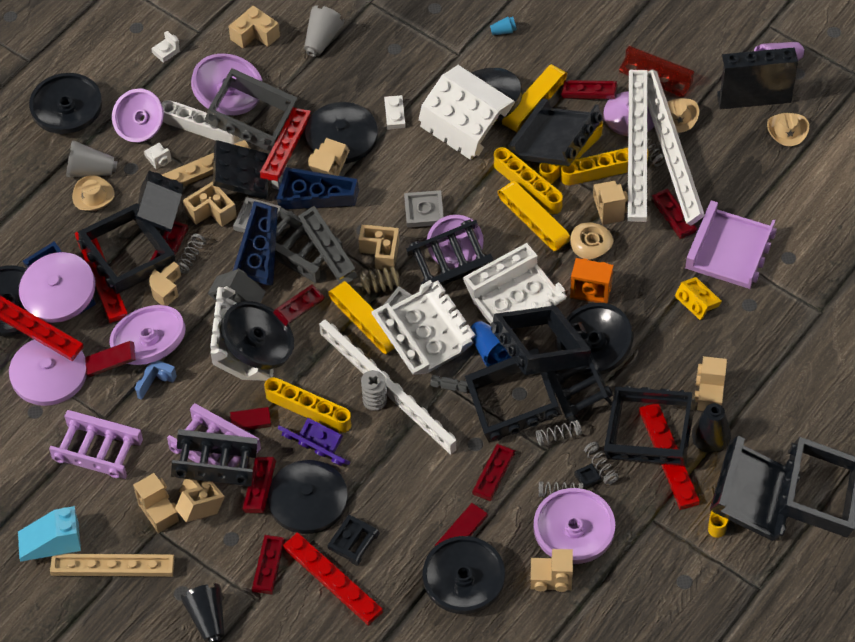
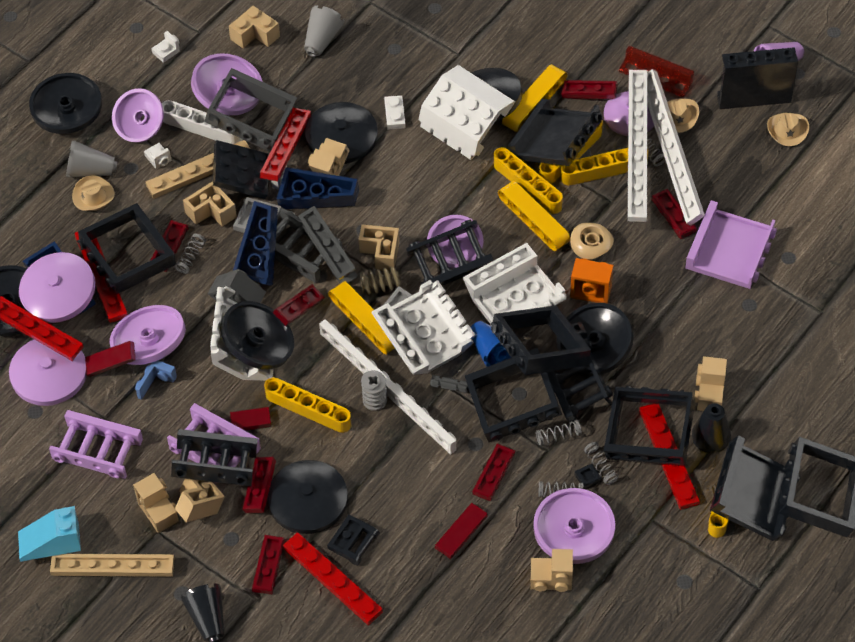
(159, 200): black slope -> none
(163, 285): tan brick -> none
(319, 437): dark purple bracket -> none
(423, 208): light grey plate -> none
(463, 574): black dish -> none
(503, 26): dark azure cone -> none
(610, 201): tan brick -> none
(697, 297): yellow bracket -> none

